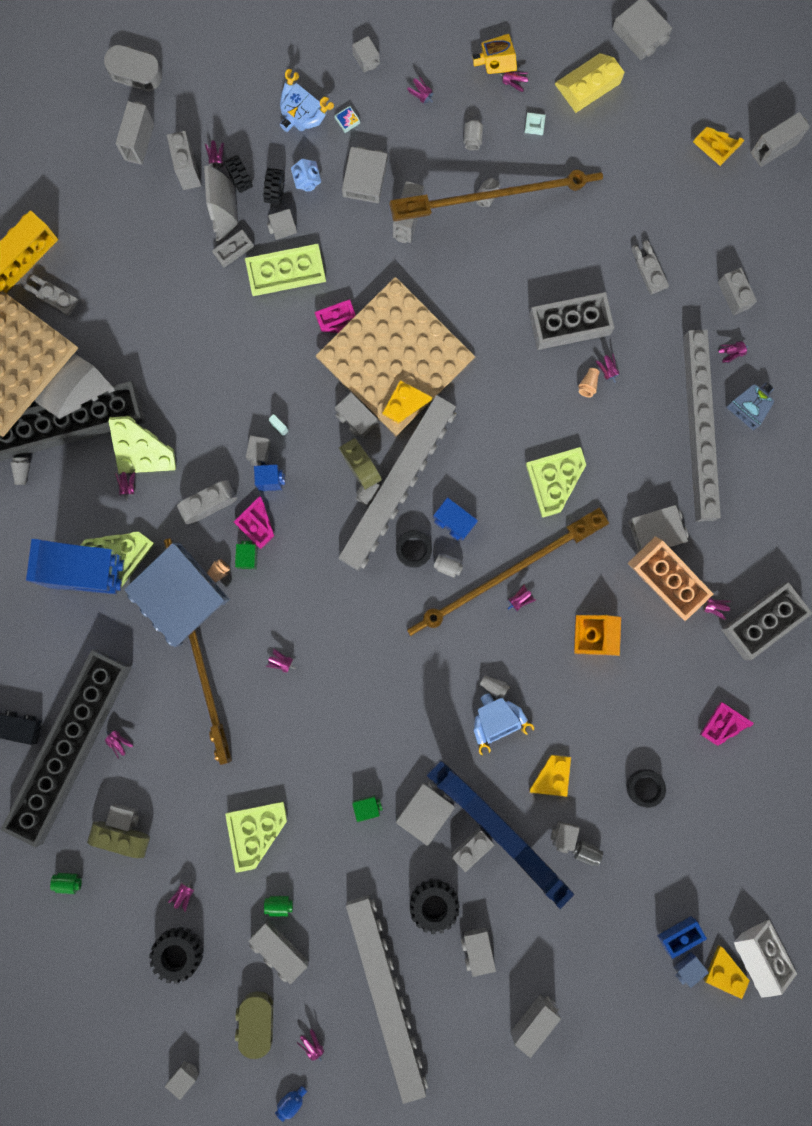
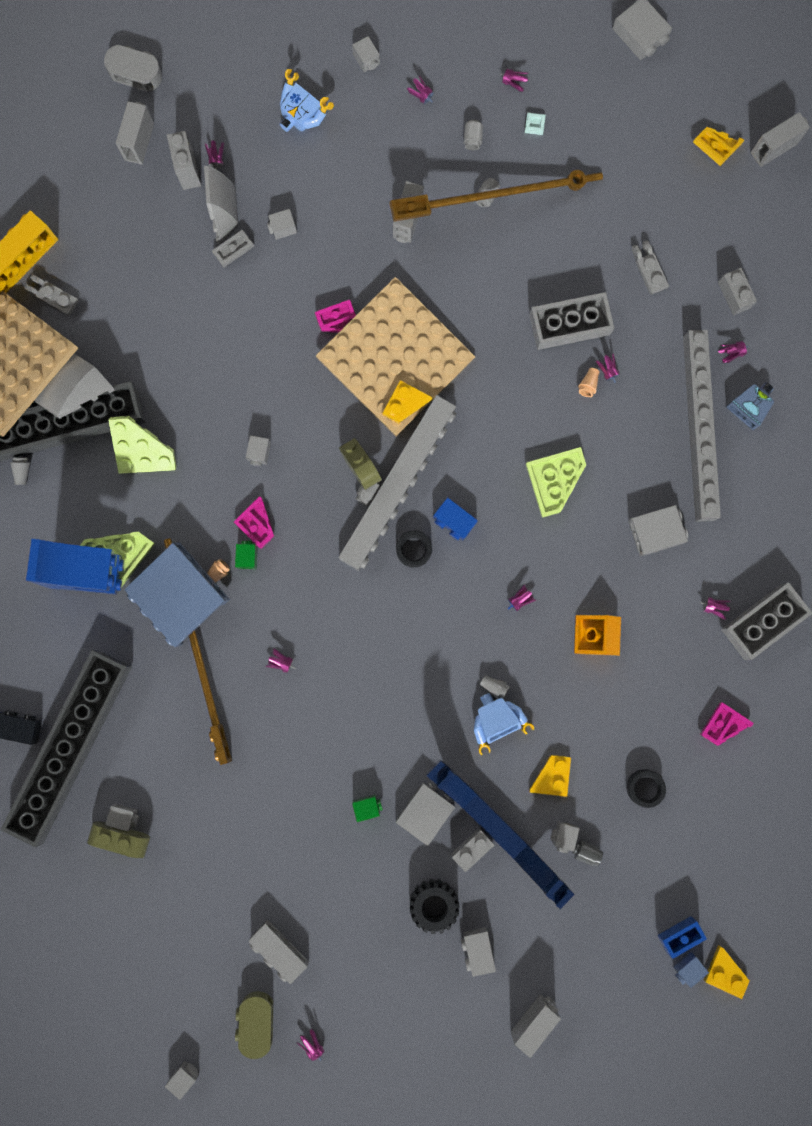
(65, 883): green brick -> none
(112, 741): flat silver piece -> none
(124, 489): flat silver piece -> none
(164, 966): black tyre -> none
(183, 893): flat silver piece -> none
(207, 502): light grey brick -> none
(238, 174): black tyre -> none
(254, 832): yellowish green plate -> none
(269, 477): blue brick -> none
(273, 186): black tyre -> none
(278, 425): light aqua tile -> none
(278, 906): green brick -> none
(285, 270): yellowish green plate -> none
(290, 1104): blue plant -> none
(306, 174): light blue brick -> none
(347, 119): tile -> none
(355, 415): light grey brick -> none
(365, 174): light grey brick -> none
(386, 999): light grey brick -> none
(448, 565): light grey brick -> none
(497, 55): yellow torso -> none
(577, 531): pearl gold bar -> none
(590, 81): light yellow slope -> none
(670, 578): light nougat brick -> none
(765, 959): white slope -> none

